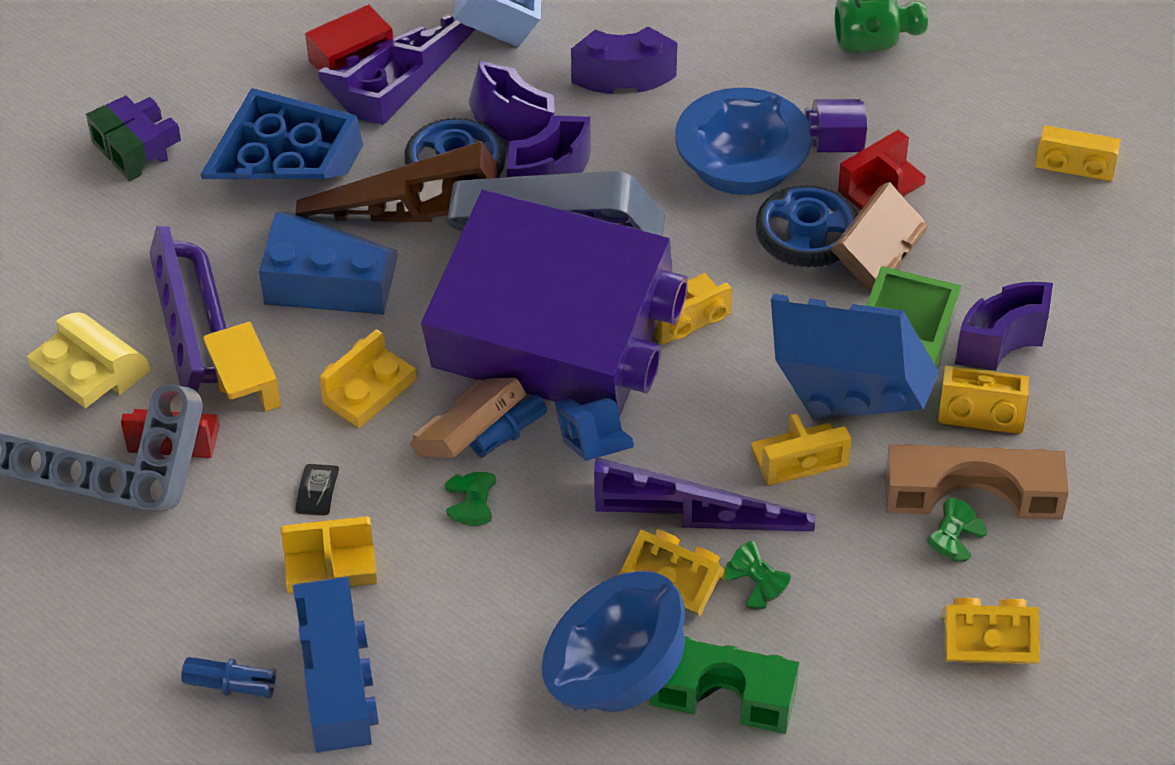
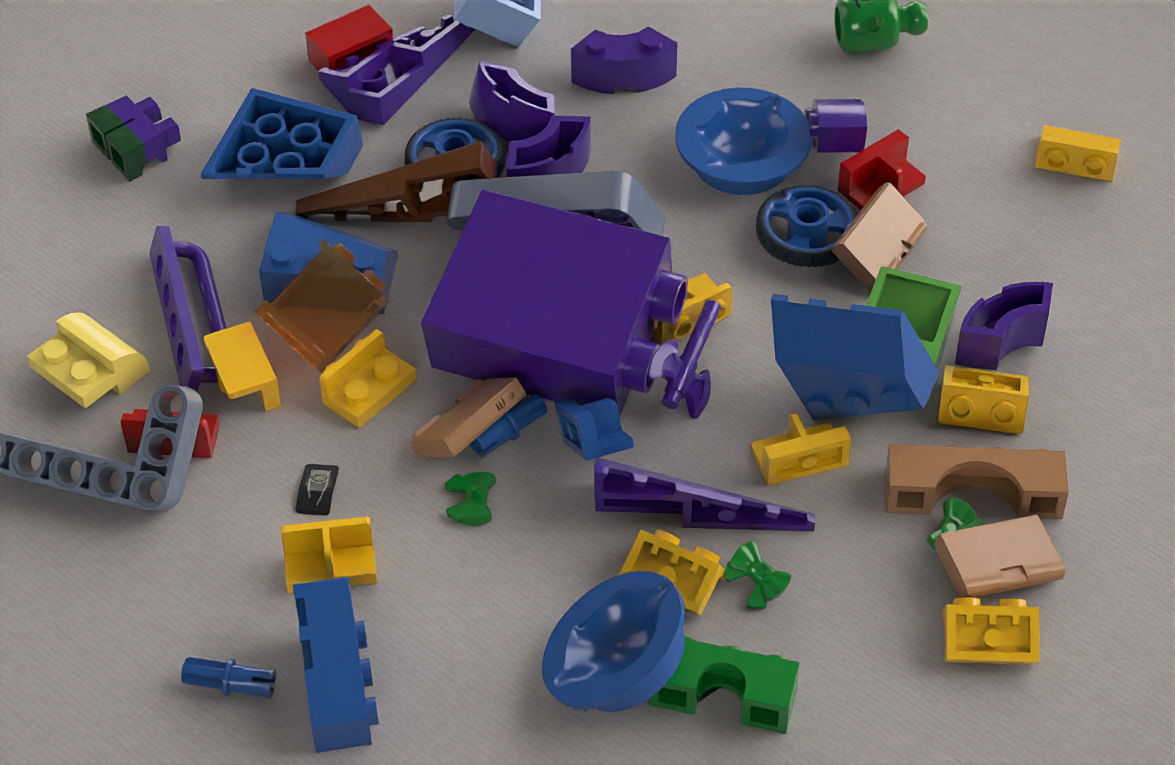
(325, 306): none -> clear orange panel
(680, 370): none -> dark purple piece
(999, 557): none -> piece

